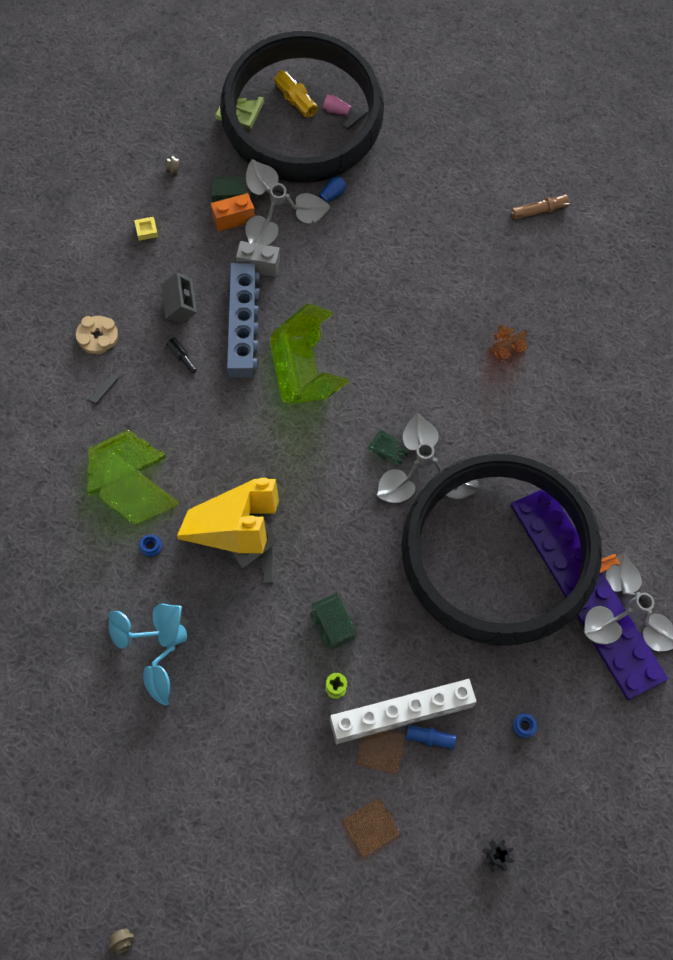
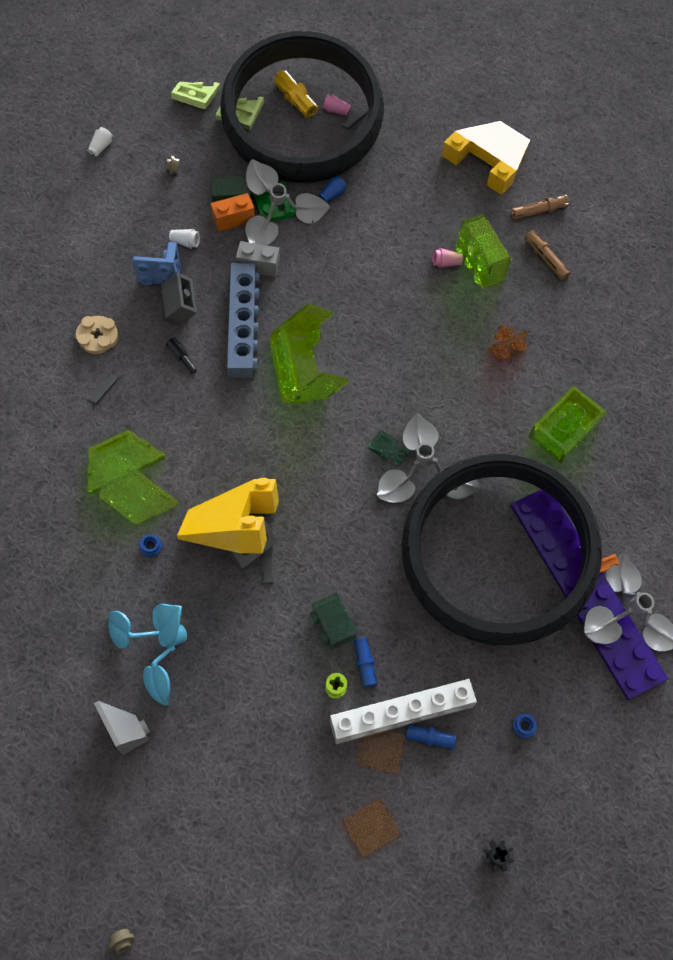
(100, 141): none -> white cone
(123, 727): none -> light grey slope
(146, 228): light yellow plate -> none
(157, 270): none -> medium blue bracket
(185, 237): none -> white cone
(195, 93): none -> yellowish green wing
(263, 205): none -> green plate
(365, 662): none -> blue pin
(446, 258): none -> bright pink cone
(483, 251): none -> clear neon green brick
(495, 145): none -> wedge
(541, 249): none -> medium nougat pin
(567, 424): none -> clear neon green brick

